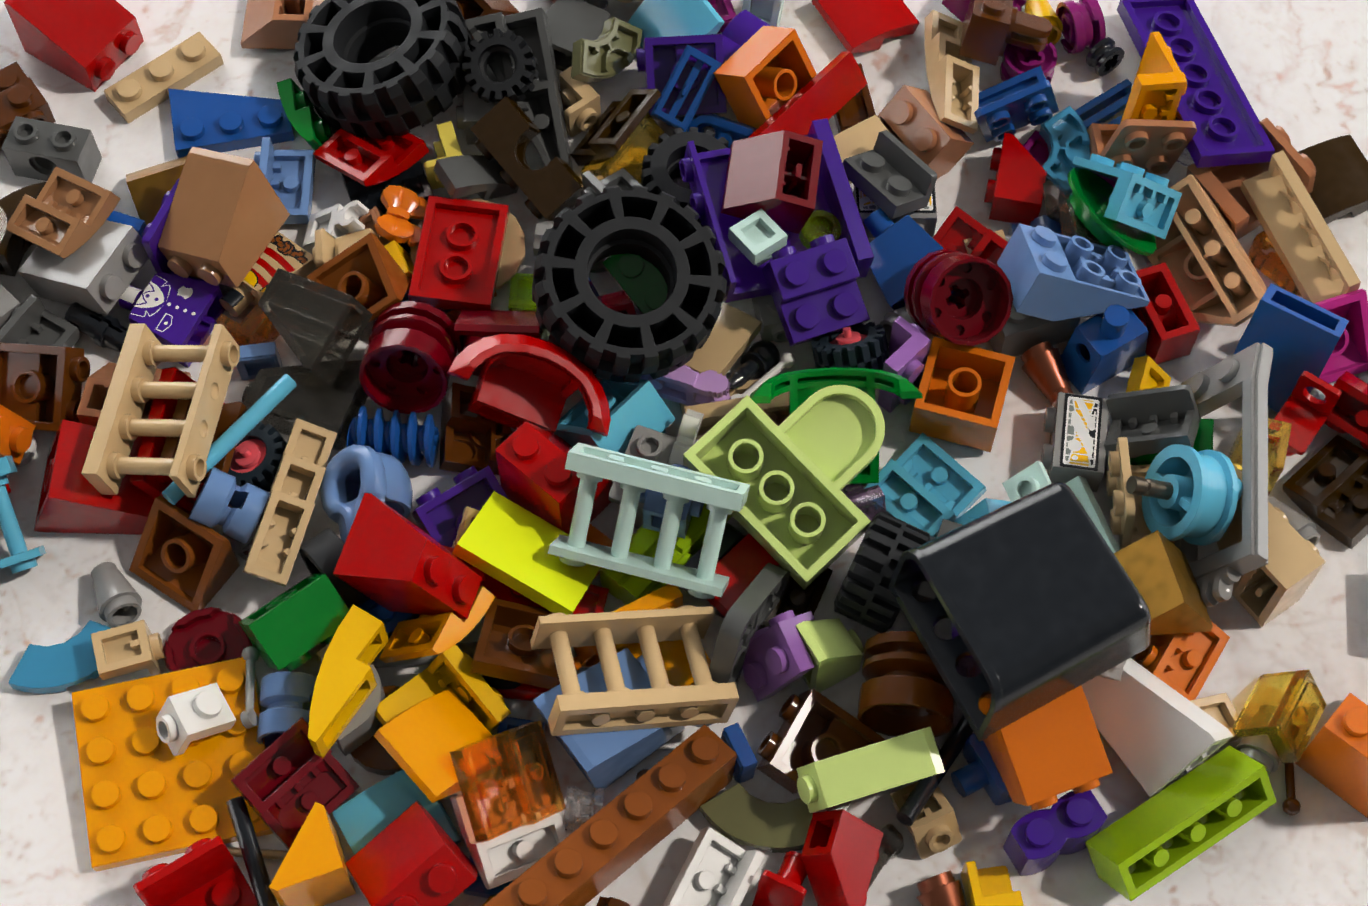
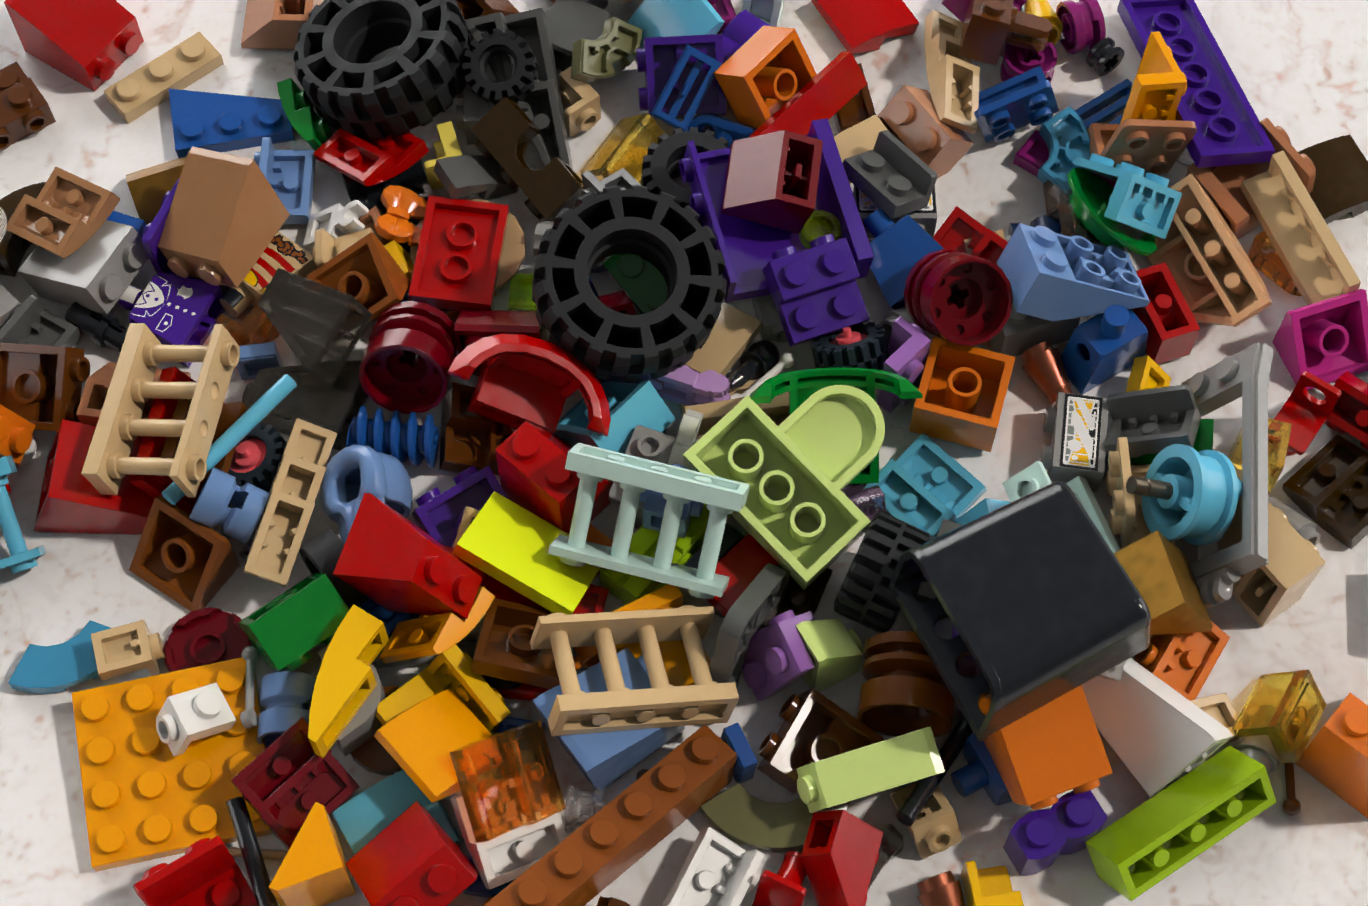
(40, 146): dark grey brick -> none
(115, 596): light grey cone -> none
(614, 127): dark brown slope -> none
(757, 237): light aqua tile -> none
(1018, 185): red slope -> none
(1300, 338): blue brick -> none

